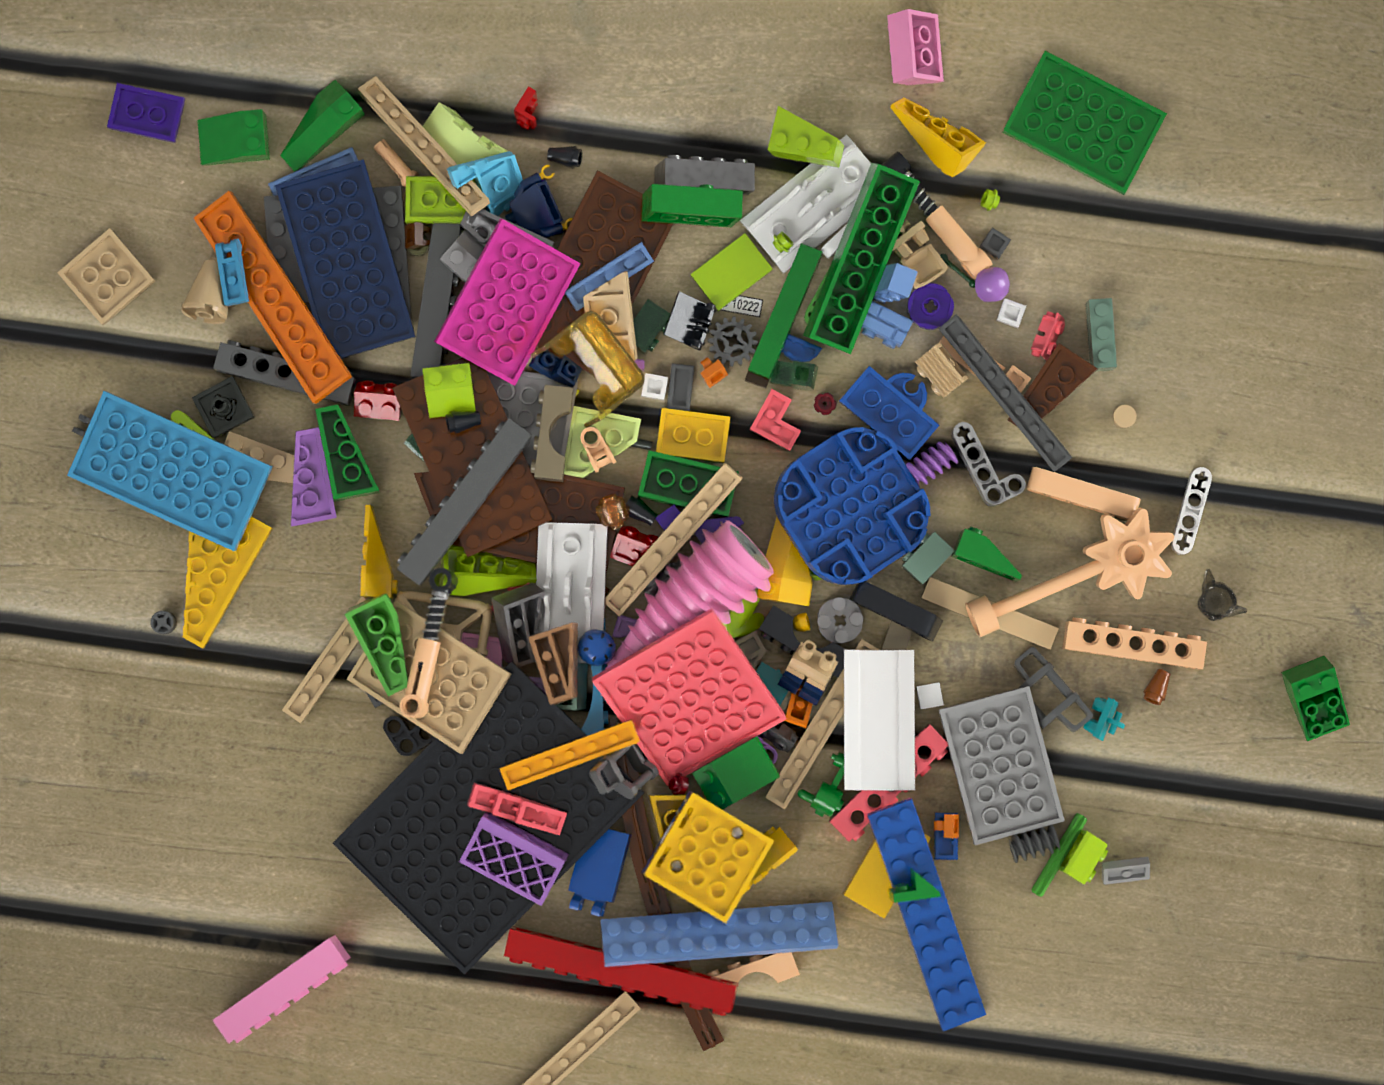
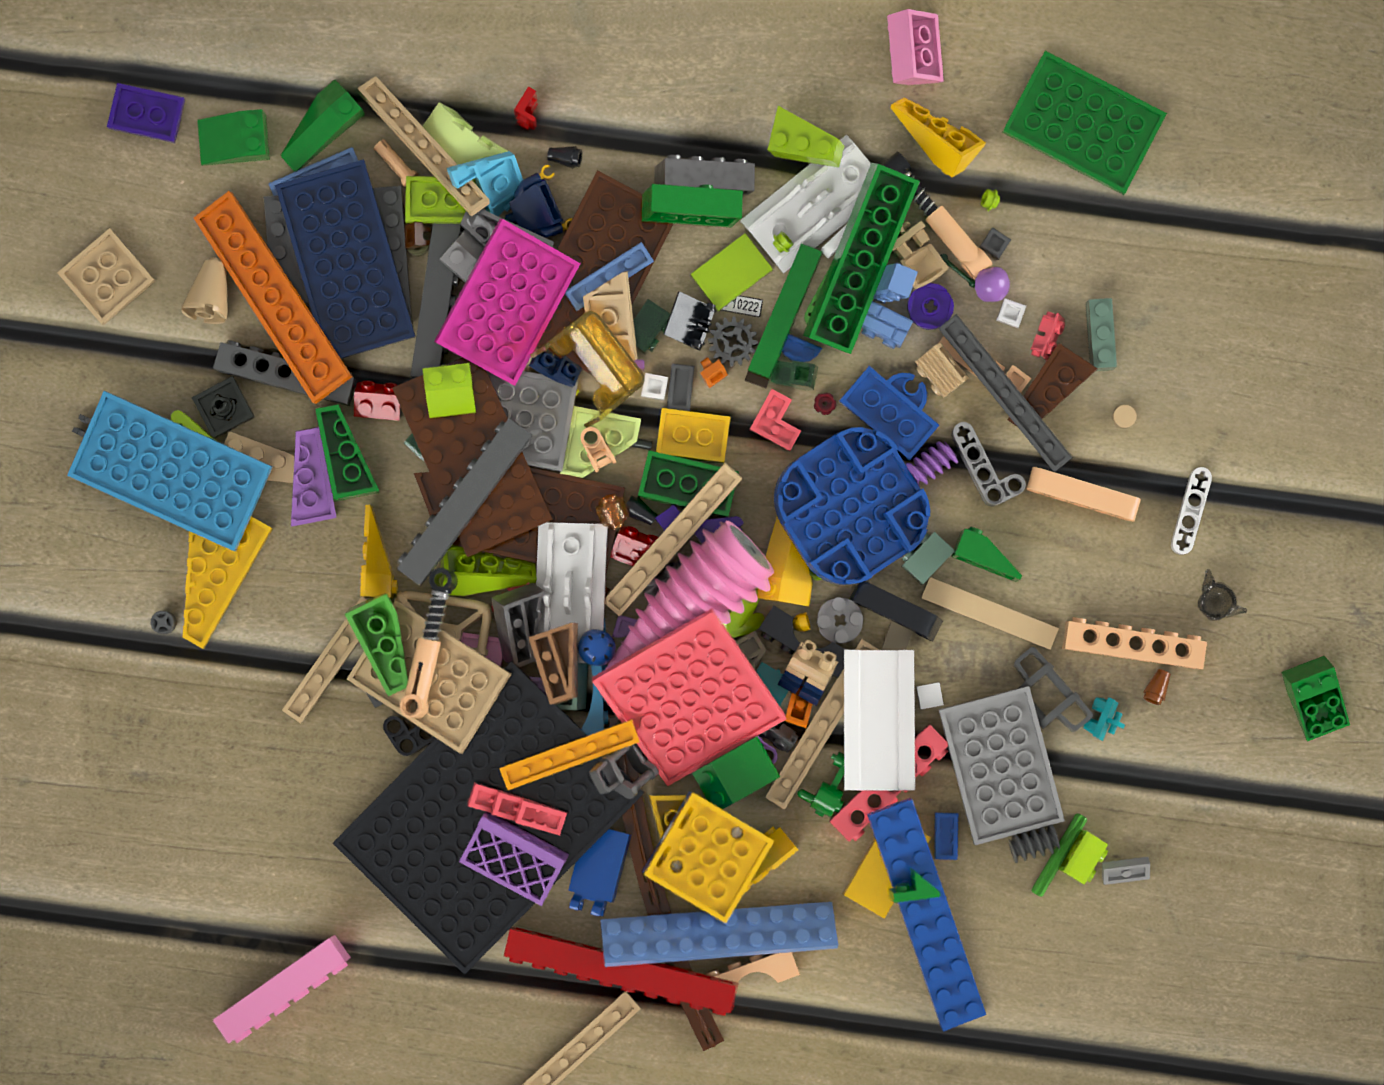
(232, 273): dark azure plate -> none
(460, 421): black cone -> none
(555, 403): dark tan arch -> none
(678, 784): dark red plate -> none
(949, 825): orange tile -> none
(1124, 556): light nougat piece -> none

